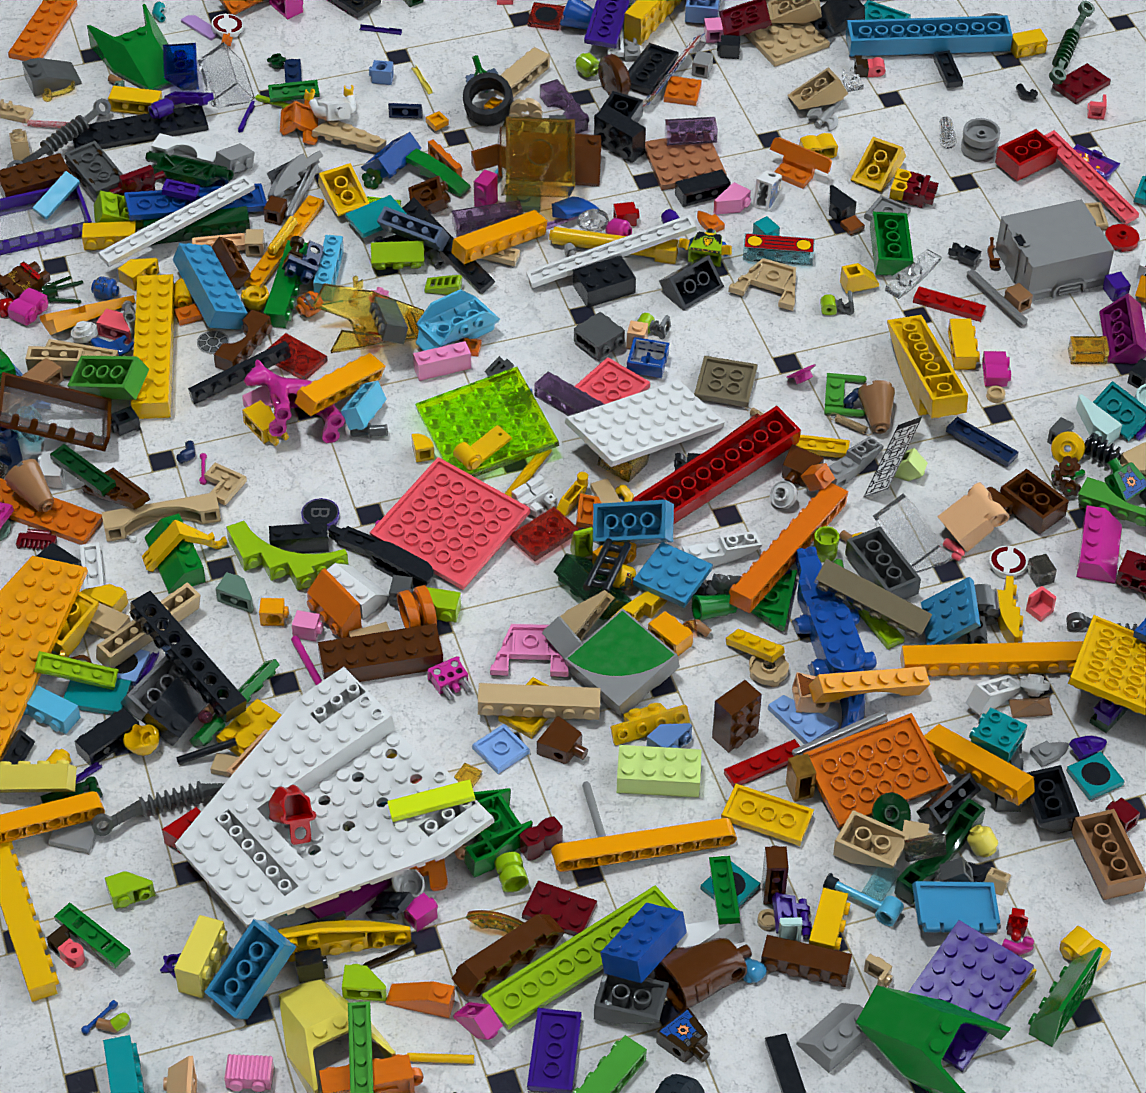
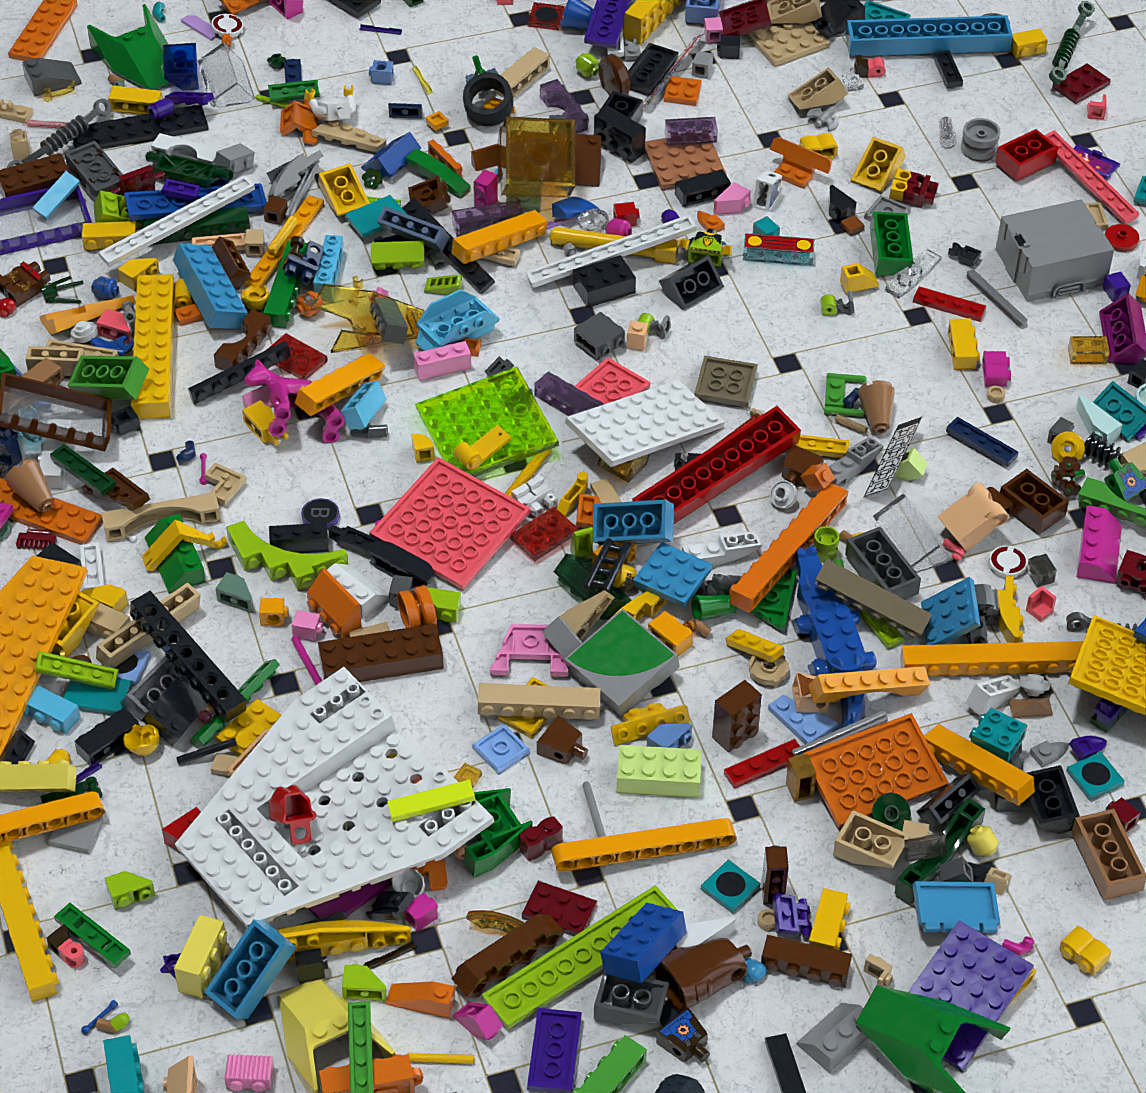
(28, 306): dark pink brick -> none
(140, 807): dark grey piece -> none
(150, 664): dark purple piece -> none
(211, 341): sticker -> none
(243, 123): dark purple piece -> none
(449, 676): dark pink piece -> none
(511, 872): lime wheel -> none
(530, 105): tan plate -> none
(624, 491): yellow arm -> none
(648, 357): blue piece -> none
(724, 890): green plate -> none
(767, 814): yellow plate -> none
(769, 276): tan wing -> none
(790, 928): light aqua tile -> none
(802, 375): dark pink piece -> none
(881, 882): clear light blue plate -> none
(887, 910): medium azure piece -> none
(926, 369): yellow slope -> none
(993, 262): dark orange piece -> none
(1017, 924): red piece -> none
(1019, 297): medium nougat brick -> none
(1026, 94): black arm -> none
(1064, 997): green slope -> none

